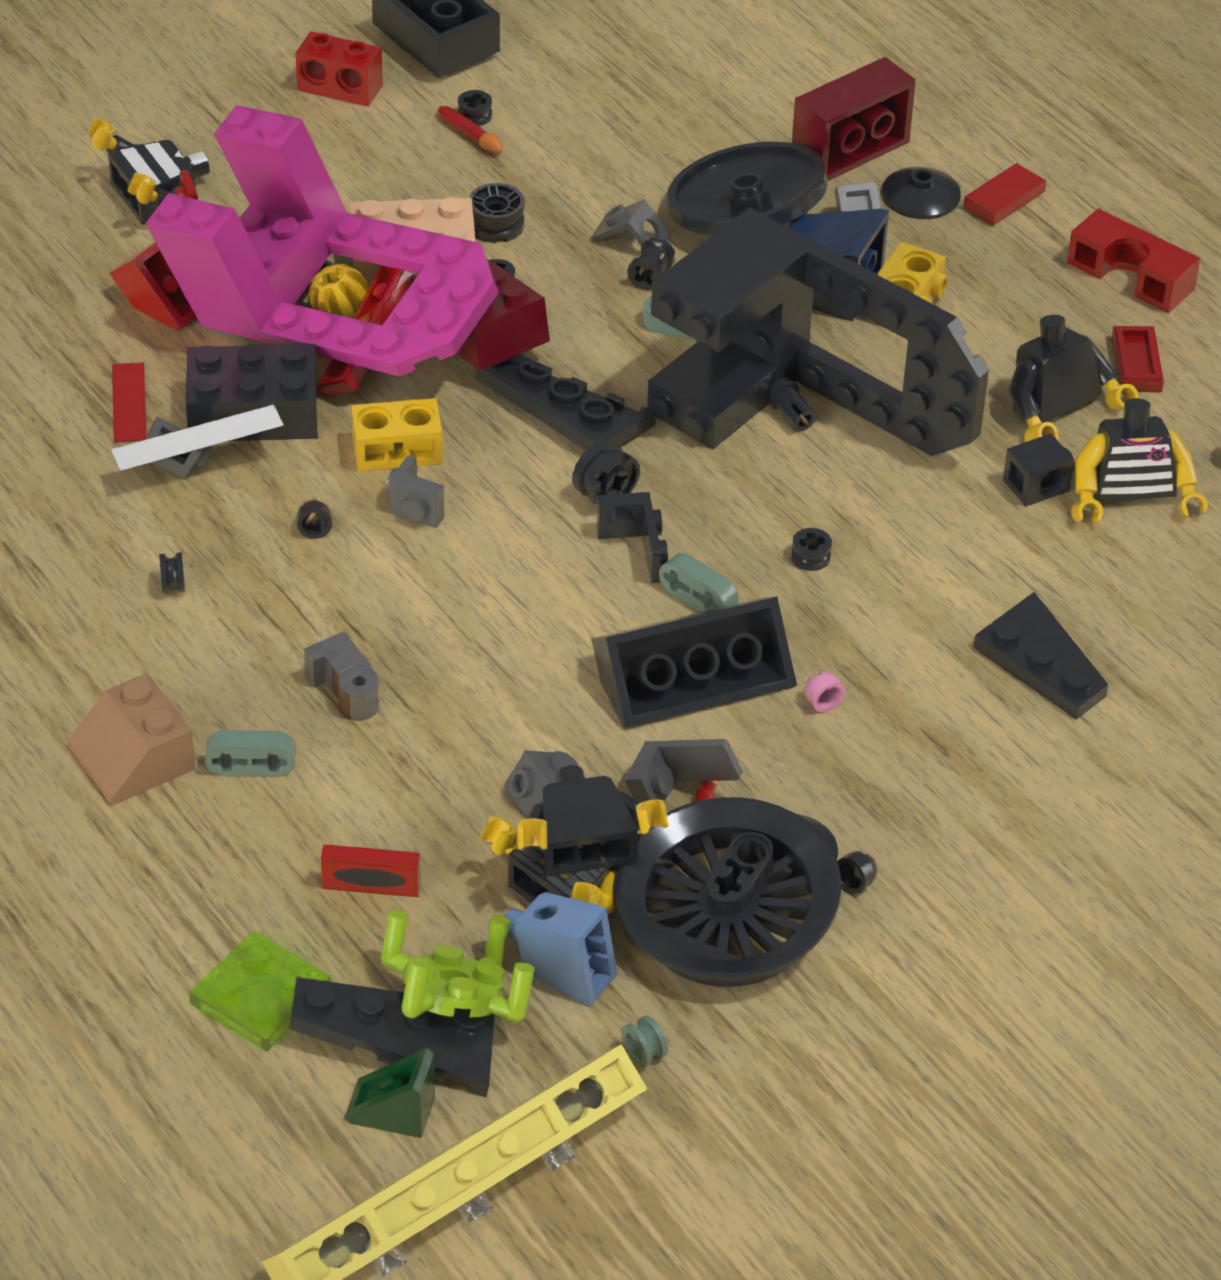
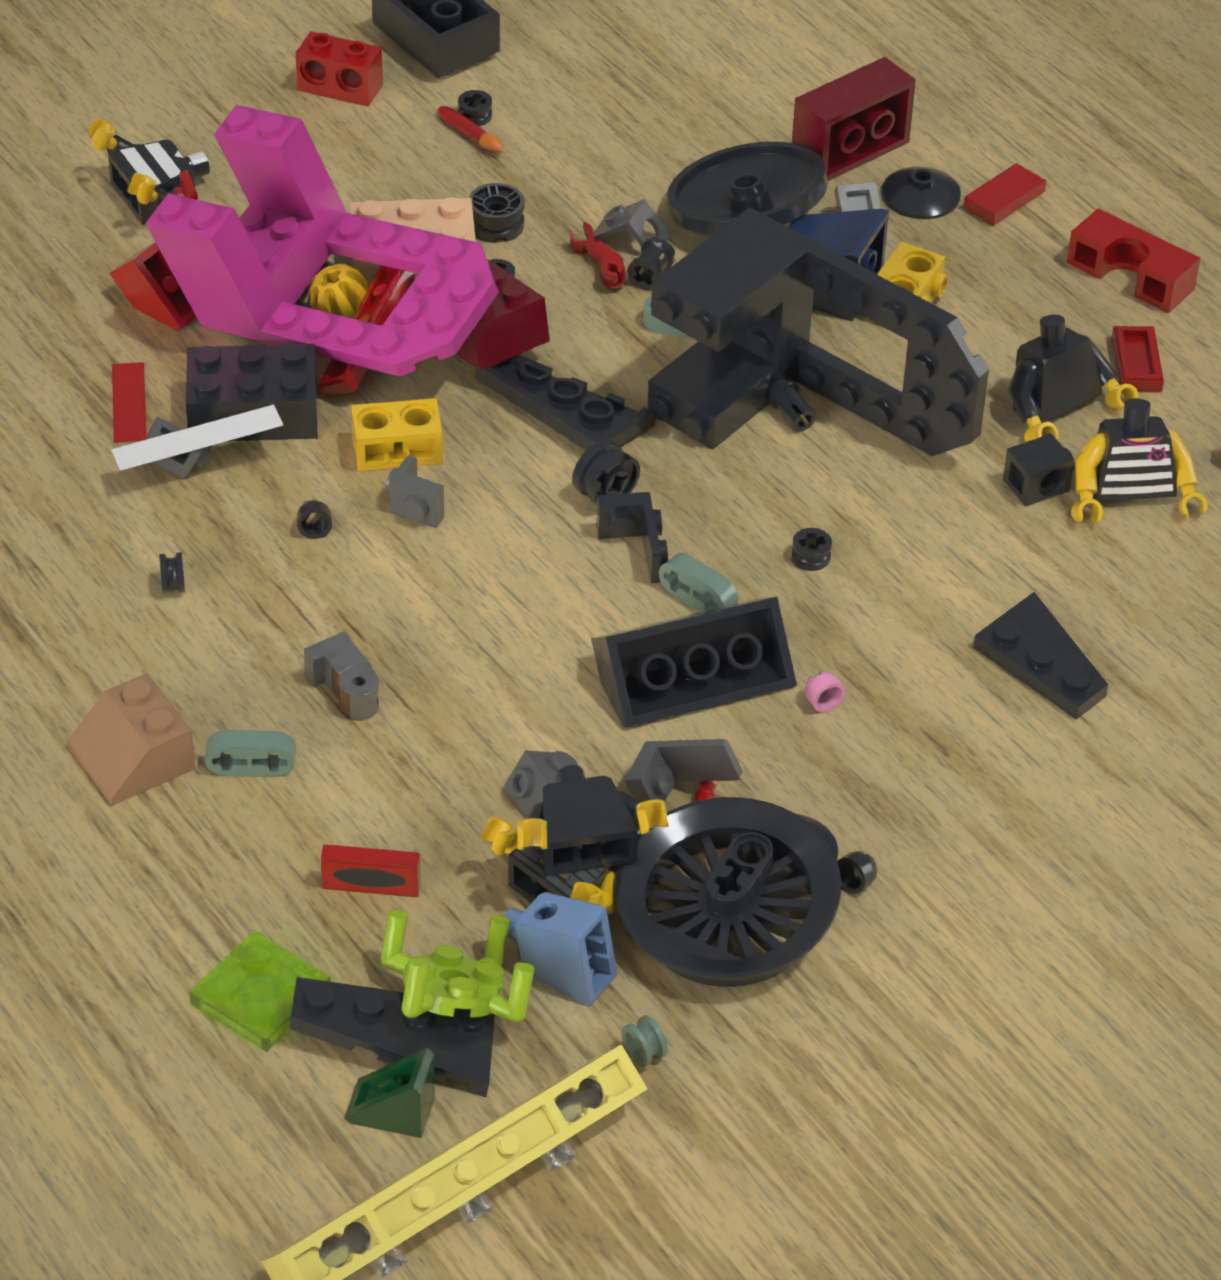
(610, 262): none -> red arm

